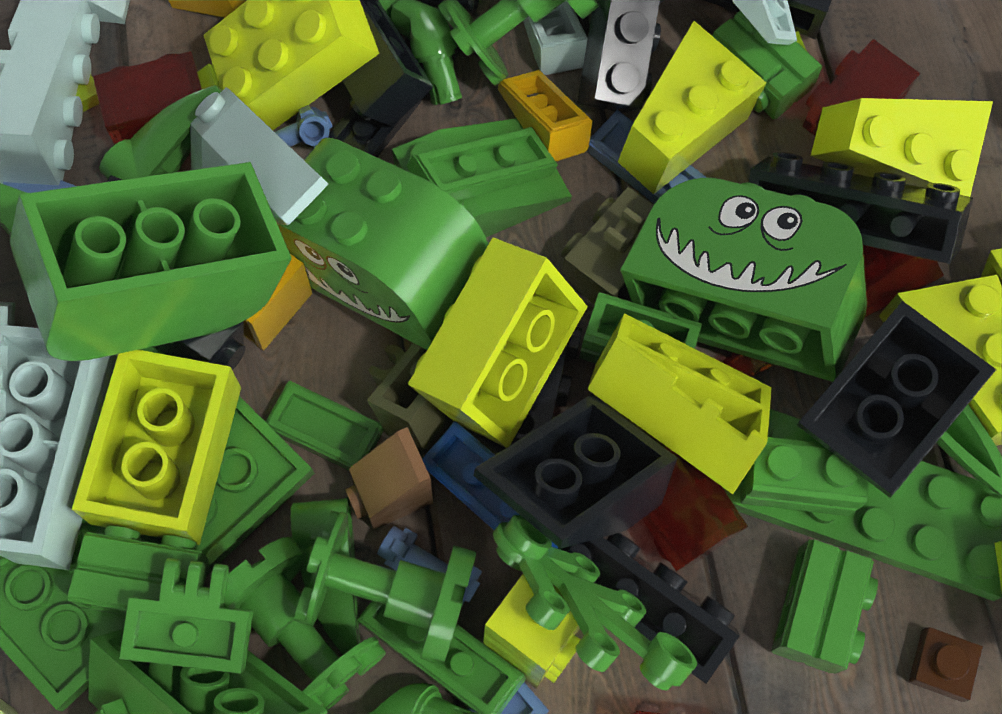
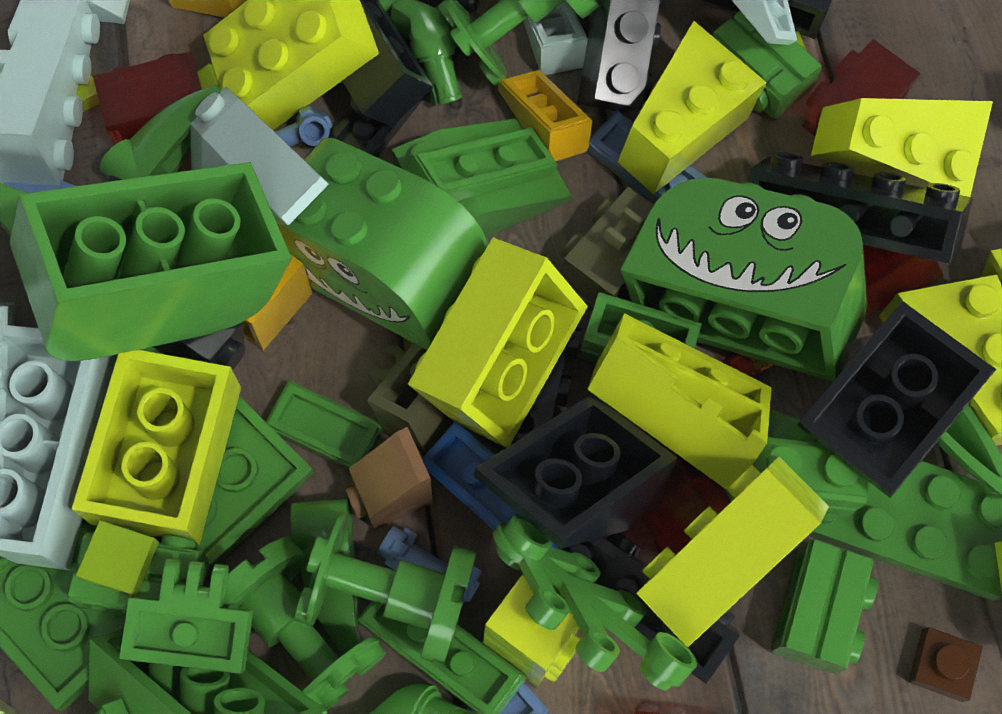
(117, 558): none -> lime tile
(731, 549): none -> neon yellow wedge

